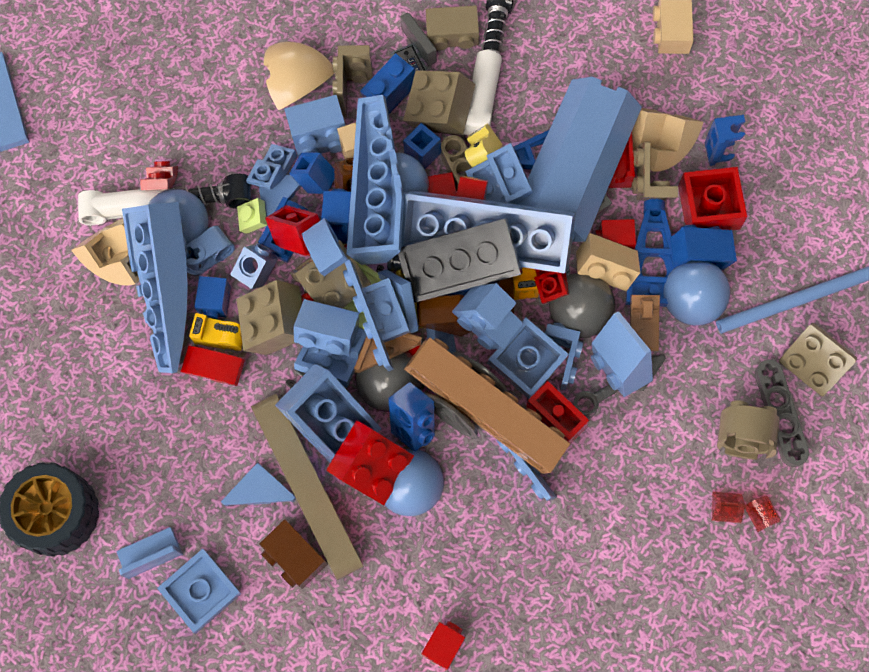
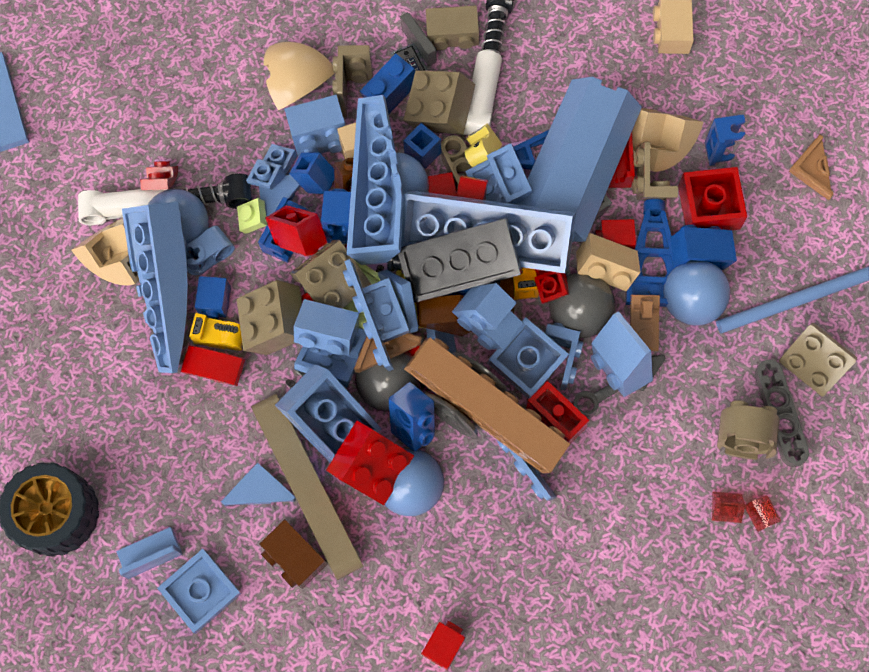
(244, 267): medium blue brick -> none
(324, 247): medium blue slope -> none
(813, 168): none -> medium nougat tile

